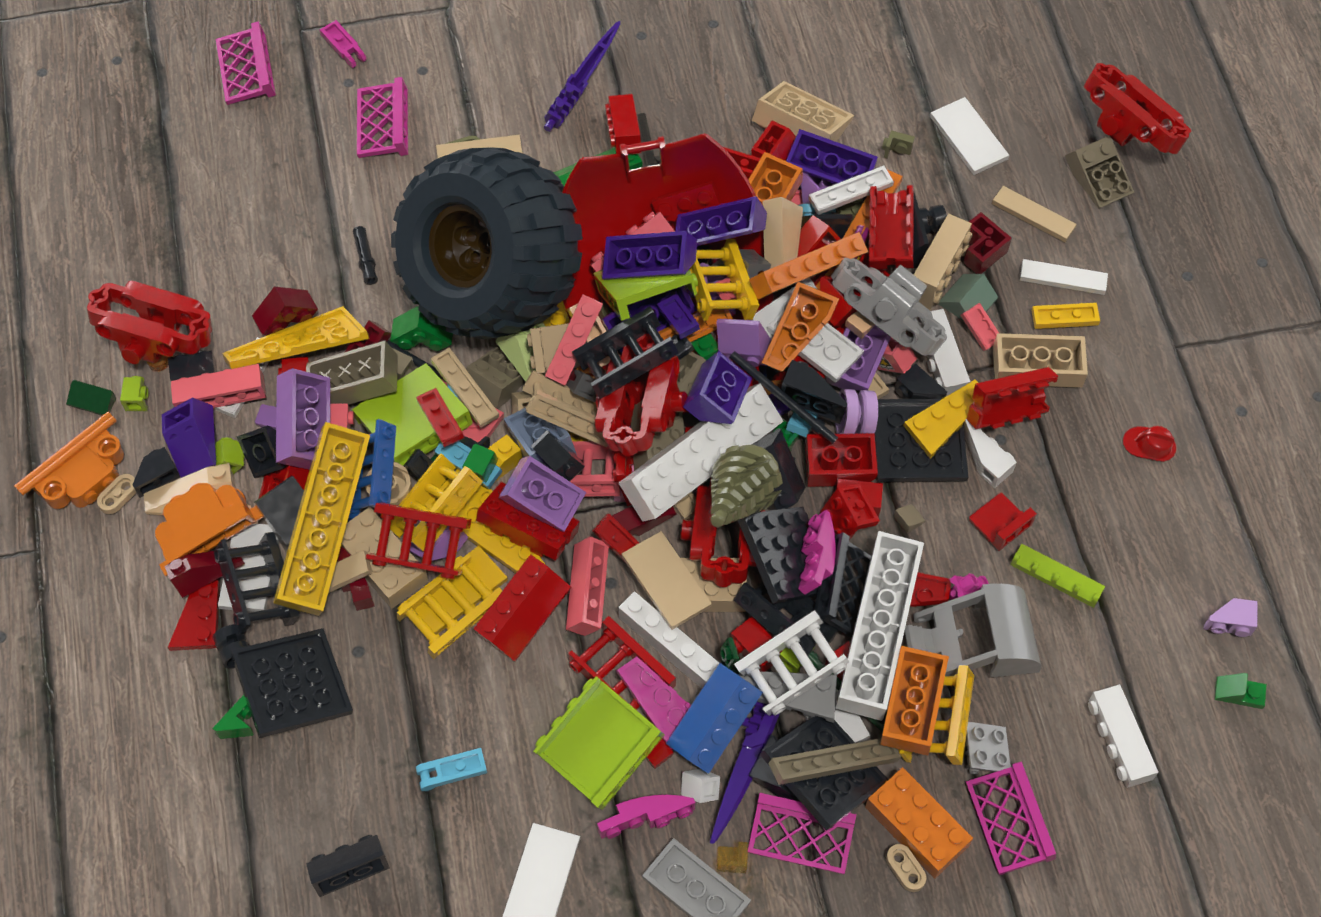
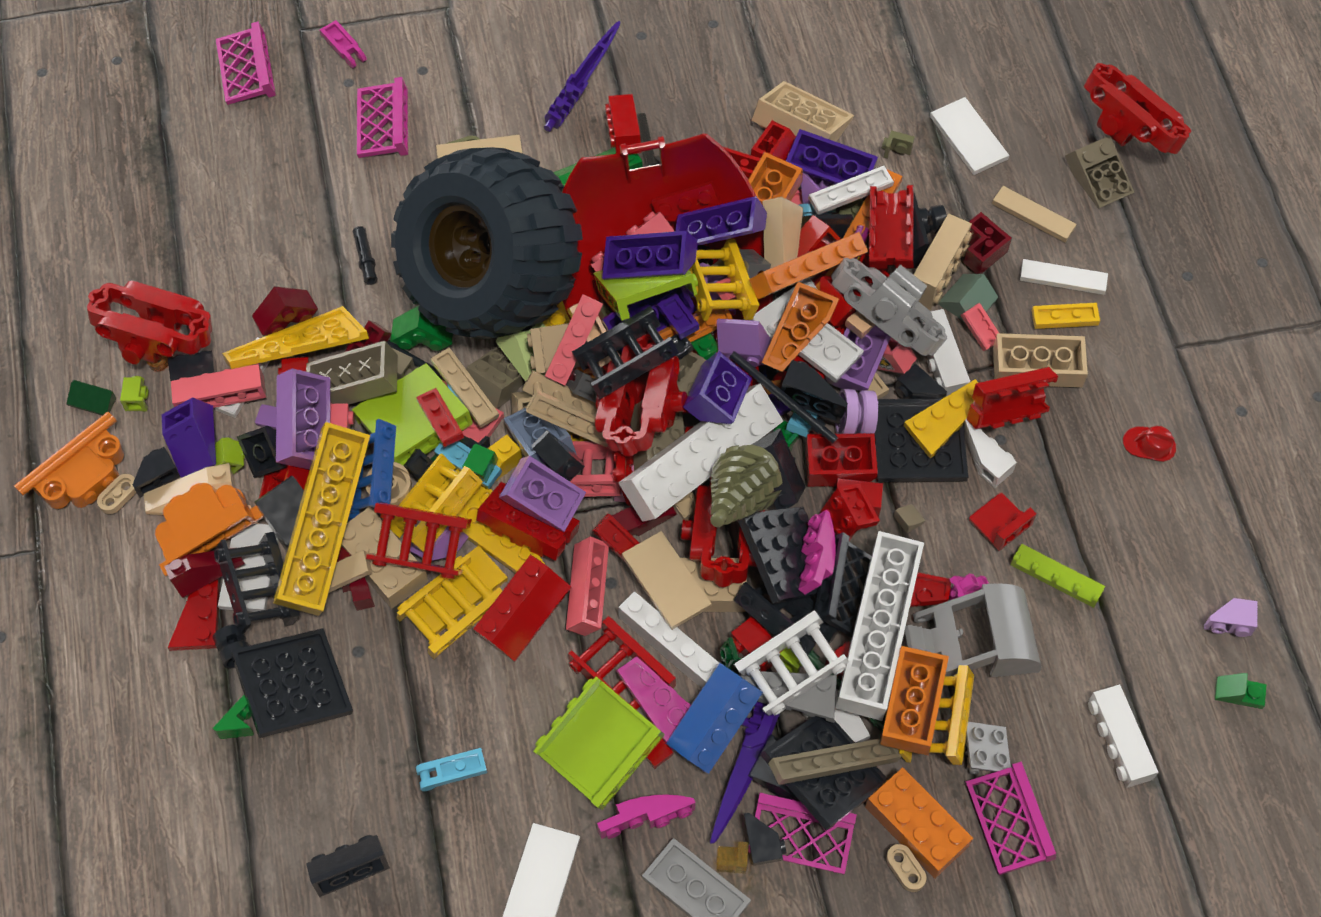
(700, 785): white panel -> none
(763, 842): none -> black slope

